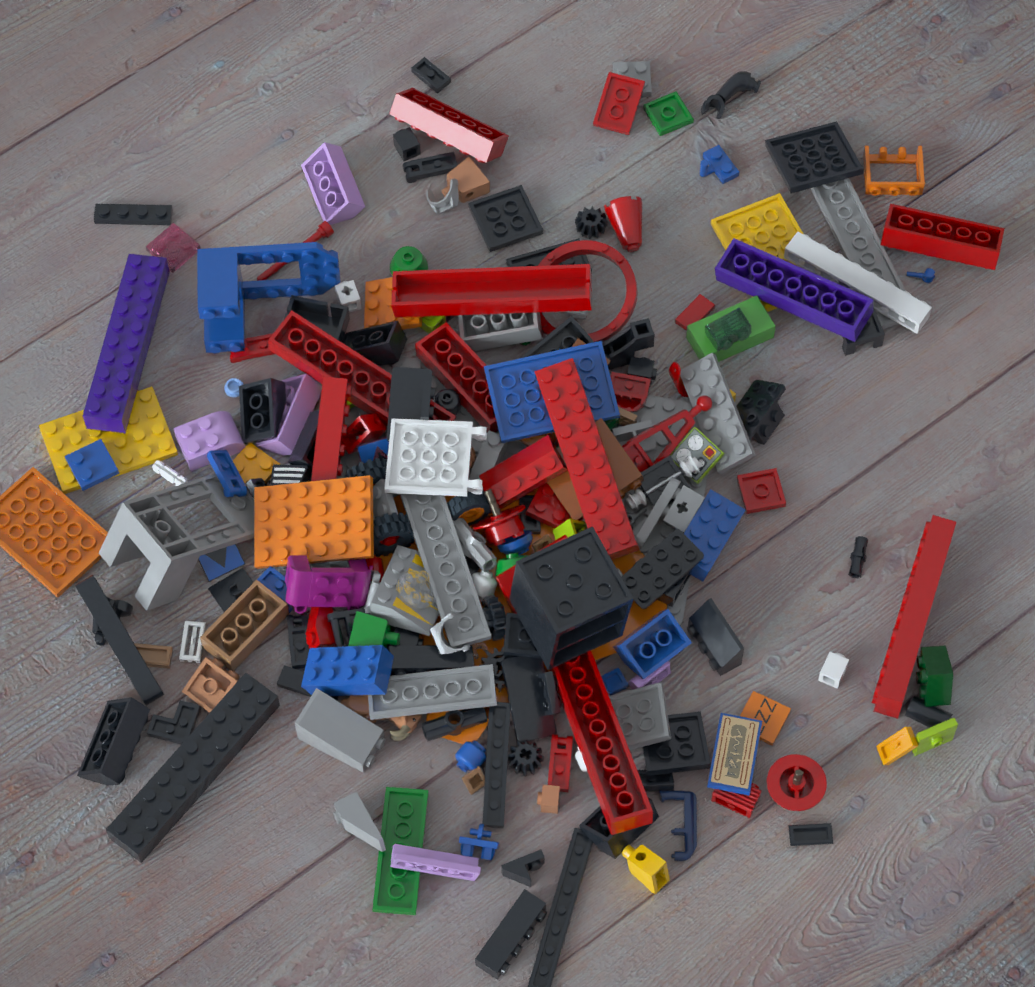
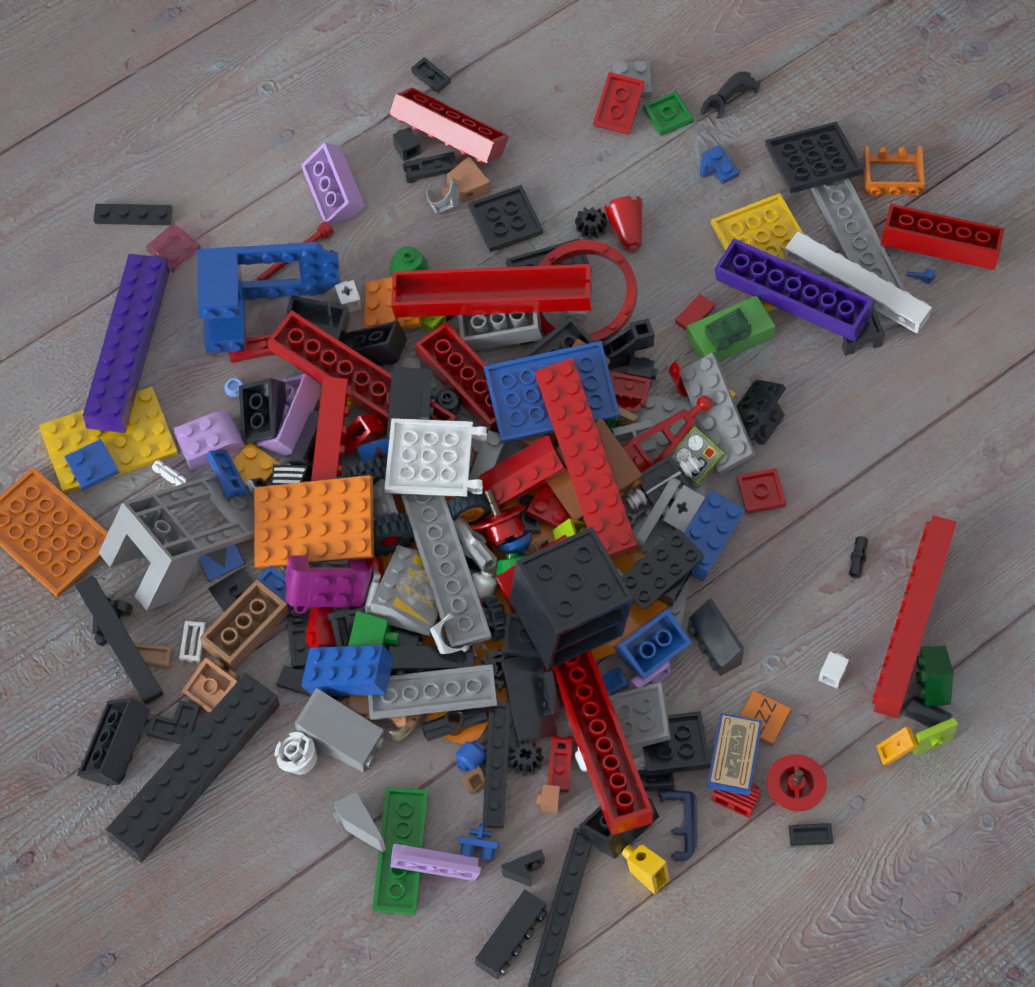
(296, 754): none -> white cone

